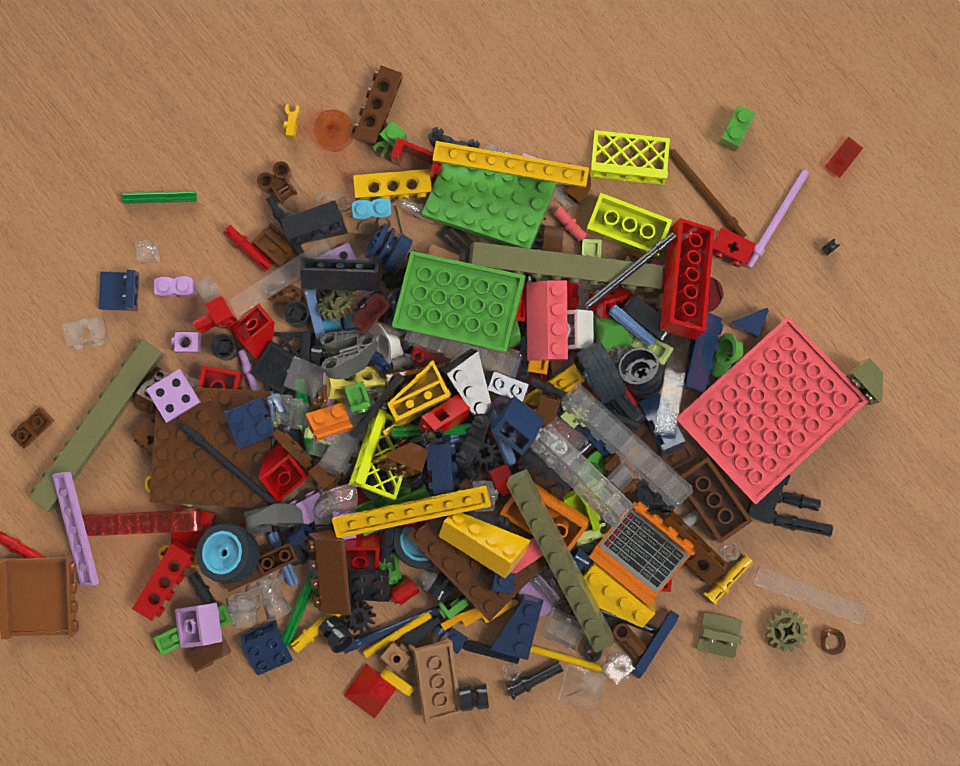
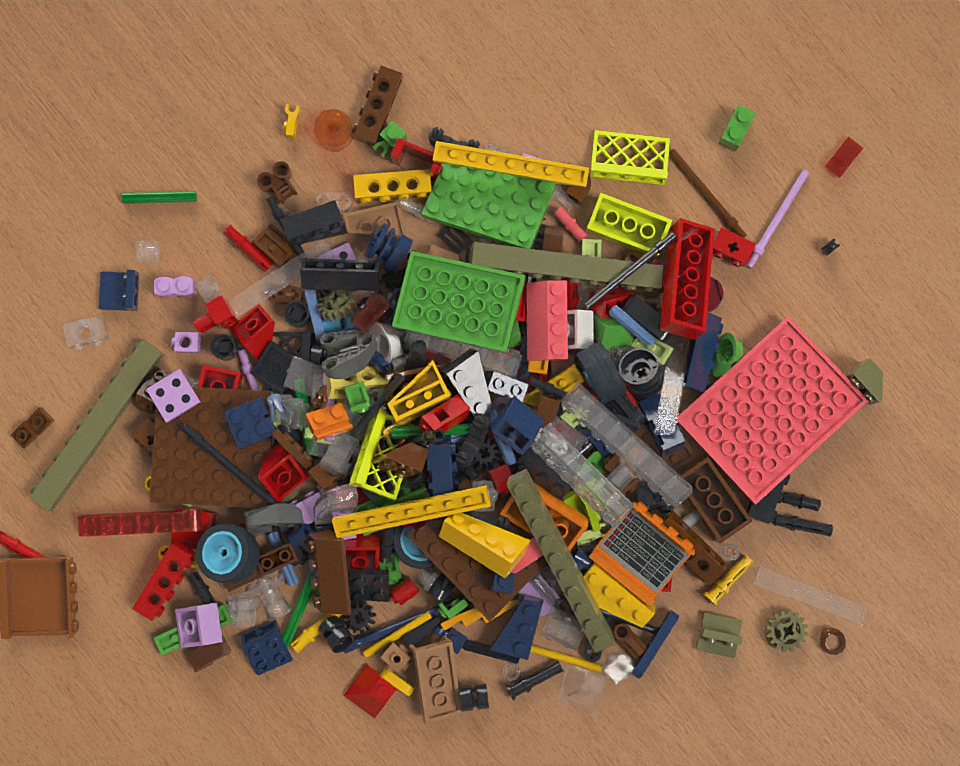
(75, 528): lavender tile -> none
(365, 209): medium azure brick -> none
(416, 355): none -> black piece
(751, 323): dark blue slope -> none

